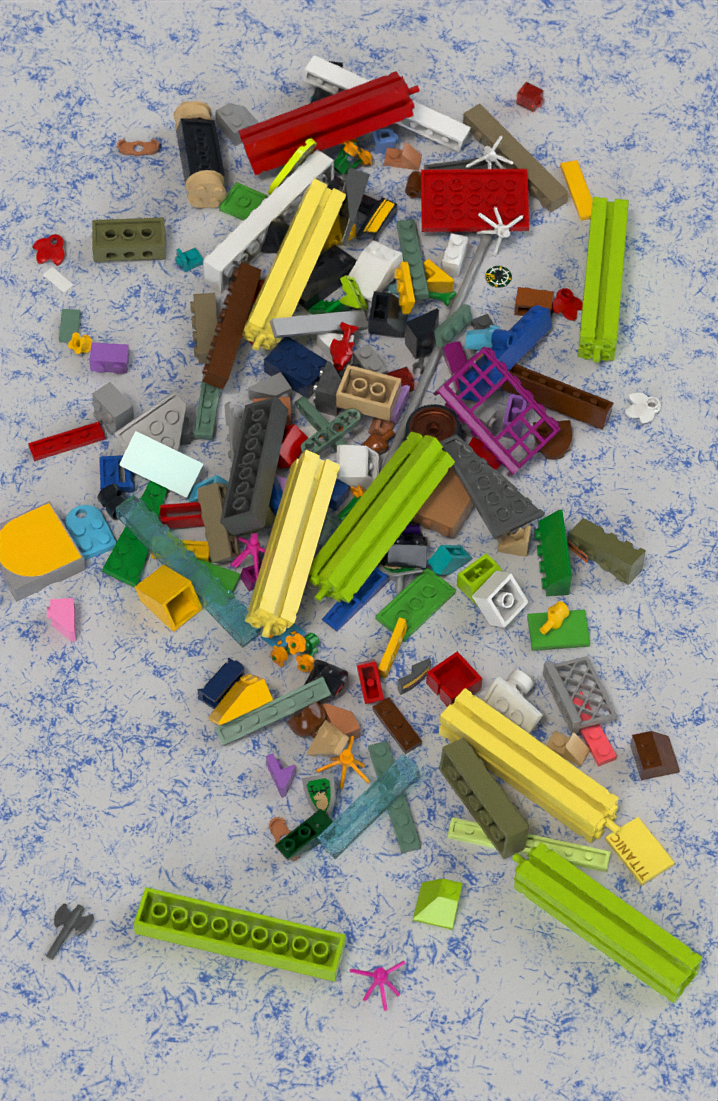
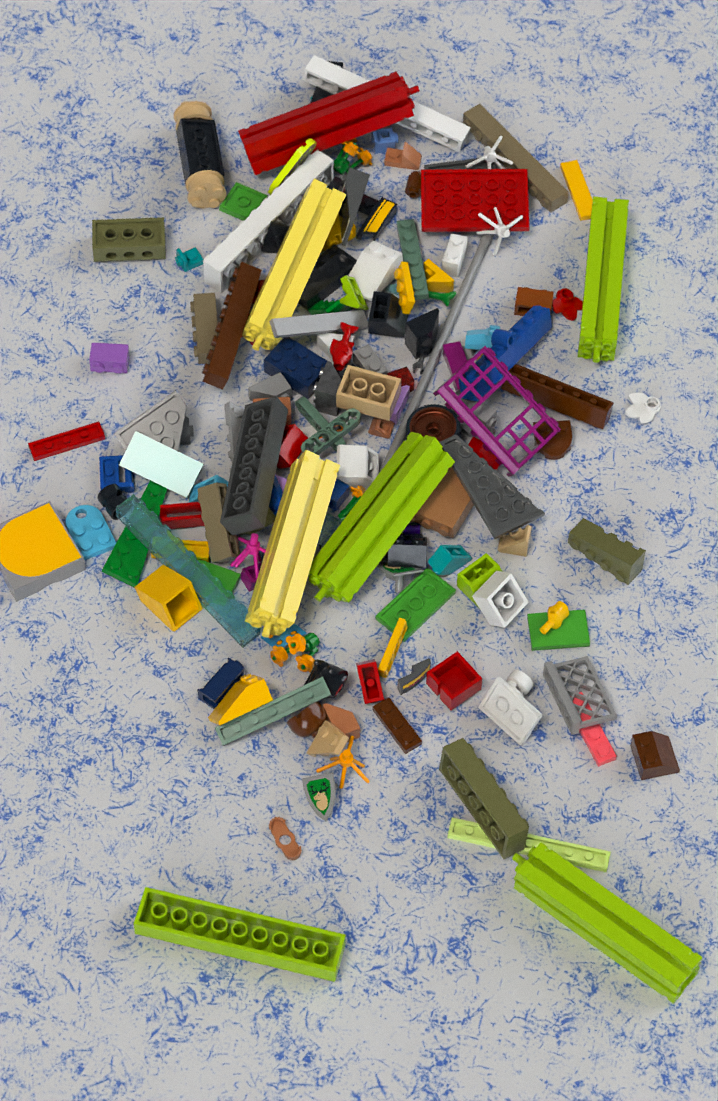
(48, 251): red plate -> none
(58, 279): white sticker -> none
(63, 616): bright pink slope -> none
(69, 324): sand green tile -> none
(70, 921): dark grey piece -> none
(80, 344): yellow brick -> none
(112, 408): light grey brick -> none
(149, 148): nougat piece -> none
(206, 411): sand green plate -> none
(234, 118): light grey slope -> none
(280, 776): medium lavender slope -> none
(304, 836): dark green slope -> none
(344, 611): blue slope -> none
(369, 806): clear light blue brick -> none
(377, 442): dark orange piece -> none
(380, 978): dark pink plant -> none
(399, 810): sand green plate -> none
(438, 903): lime slope -> none
(453, 325): sand green plate -> none
(481, 322): dark grey plate -> none
(498, 276): dark green piece -> none
(515, 406): medium lavender brick -> none
(530, 97): clear red brick -> none
(531, 767): light yellow brick -> none
(554, 555): green slope -> none
(570, 748): tan slope -> none
(582, 555): orange sticker -> none
(639, 851): light yellow tile -> none

